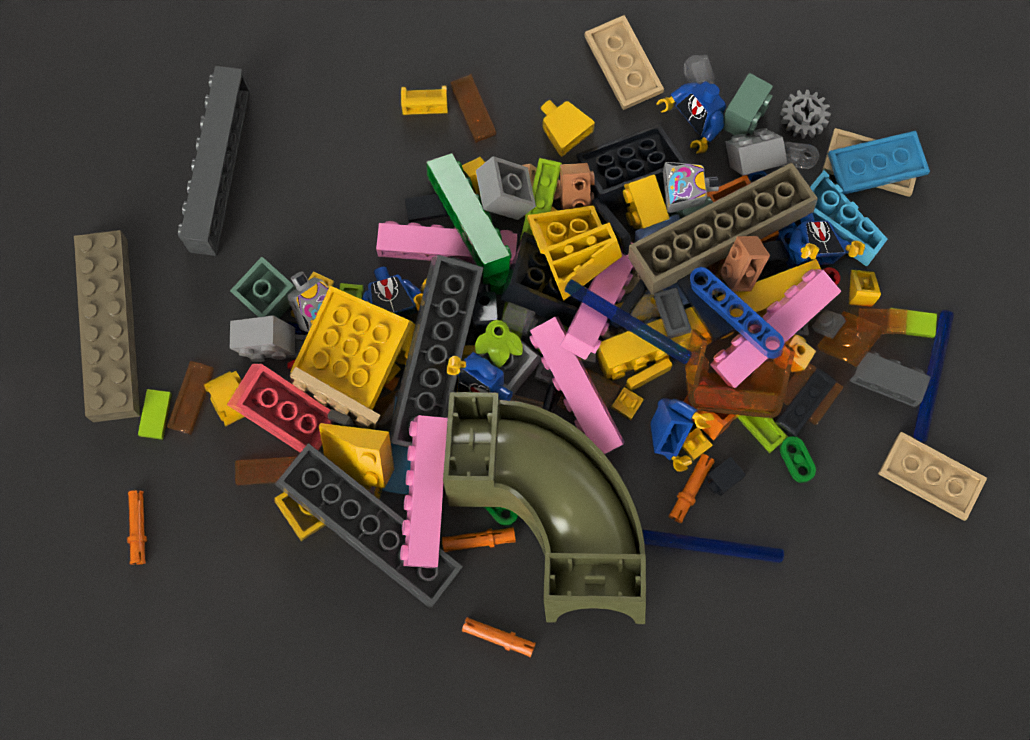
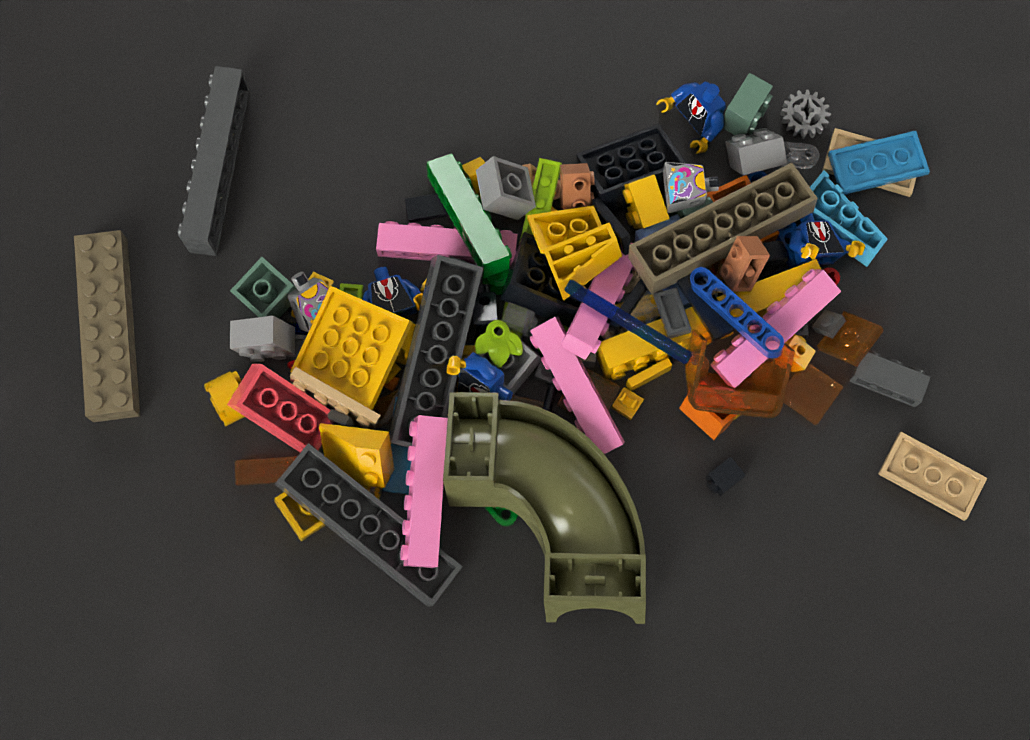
(136, 528): orange pin -> none
(154, 414): lime tile -> none
(190, 398): clear orange tile -> none
(424, 101): yellow hinge -> none
(473, 108): clear orange tile -> none
(479, 539): orange pin -> none
(499, 637): orange pin -> none
(565, 125): yellow torso -> none
(624, 62): tan plate -> none
(671, 427): blue torso -> none
(687, 496): orange pin -> none
(696, 444): yellow tile -> none
(698, 70): clear brick -> none
(713, 546): clear blue axle -> none
(765, 431): lime tile -> none
(799, 459): green plate -> none
(806, 402): black tile -> none
(863, 288): yellow slope -> none
(892, 320): clear orange tile -> none
(921, 324): lime tile -> none
(934, 370): clear blue axle -> none

